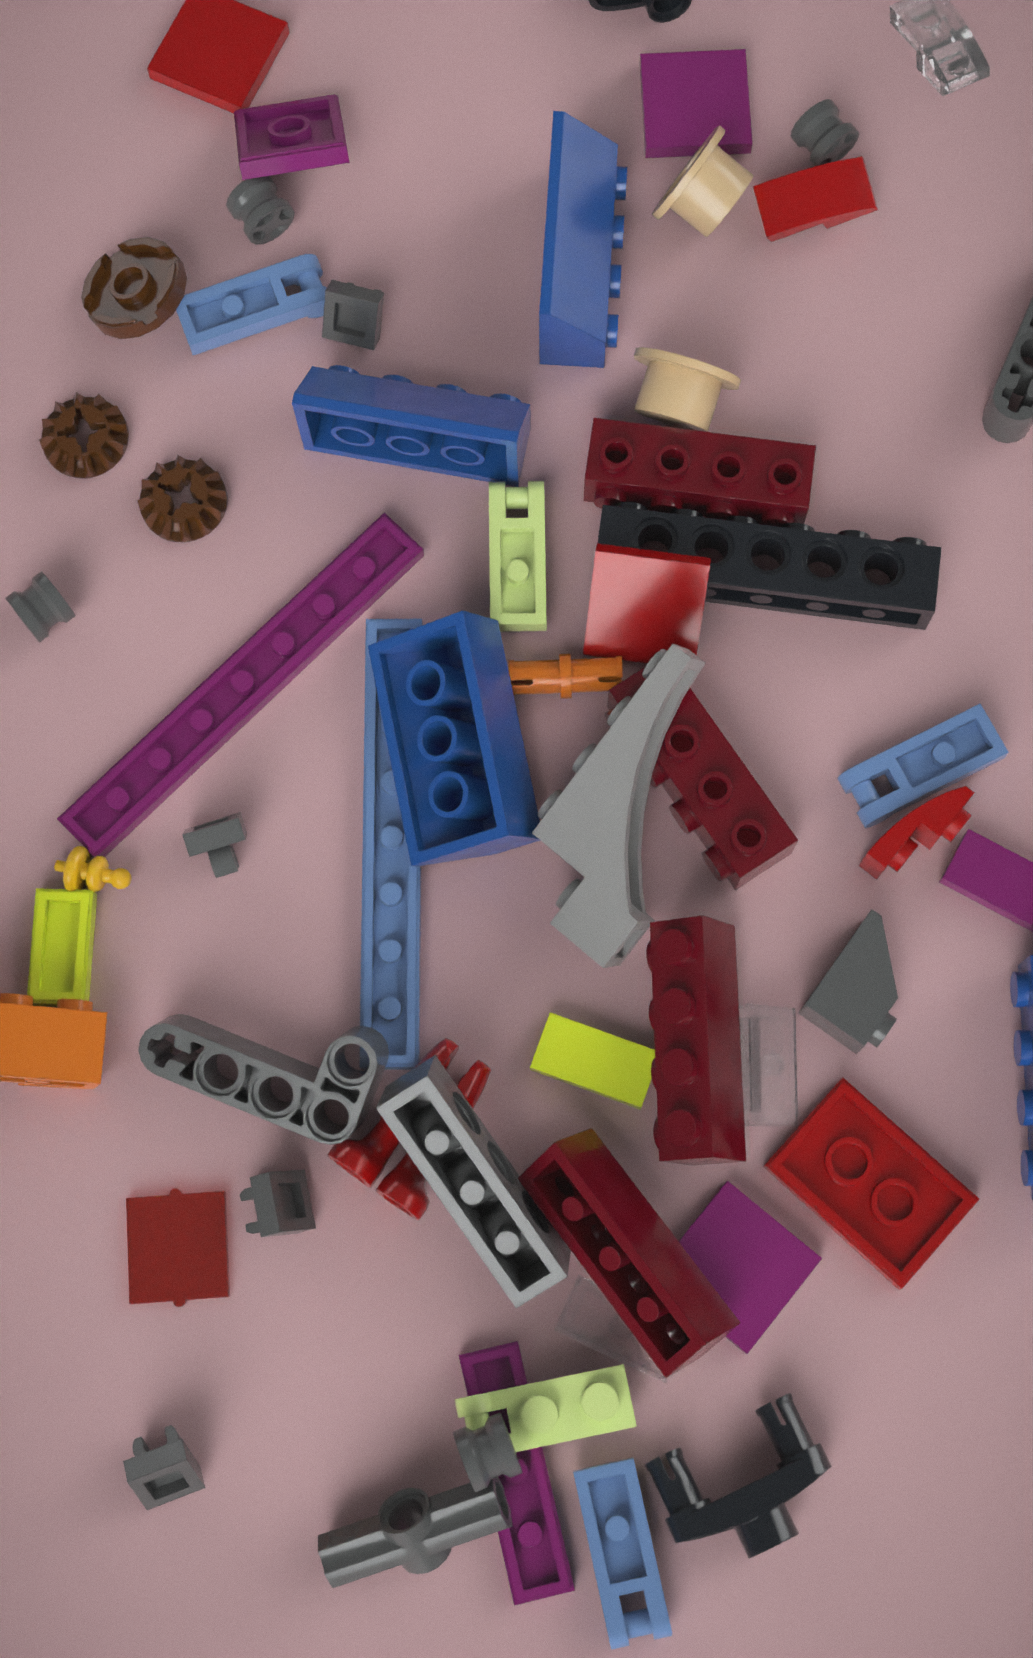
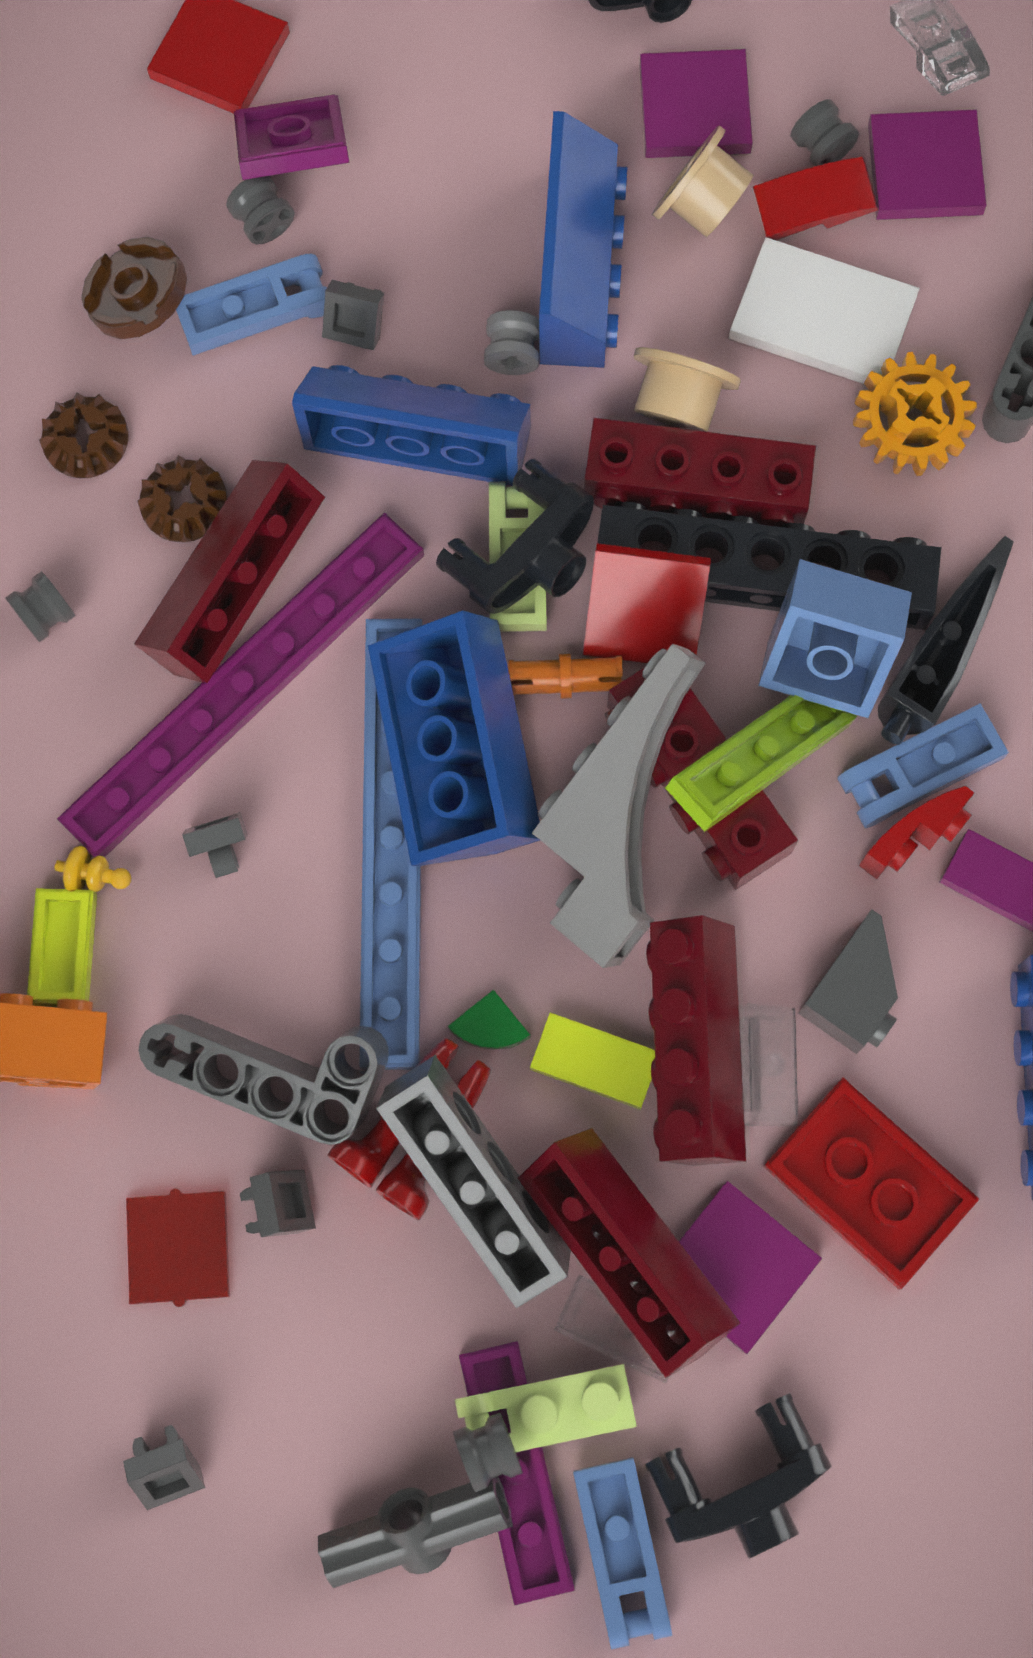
(230, 570): none -> dark red brick
(489, 1025): none -> green tile
(512, 342): none -> light grey wheel
(538, 556): none -> black connector
(755, 758): none -> lime tile
(822, 311): none -> white tile
(835, 638): none -> medium blue brick
(926, 164): none -> magenta tile
(929, 429): none -> light orange gear
(942, 653): none -> black piece

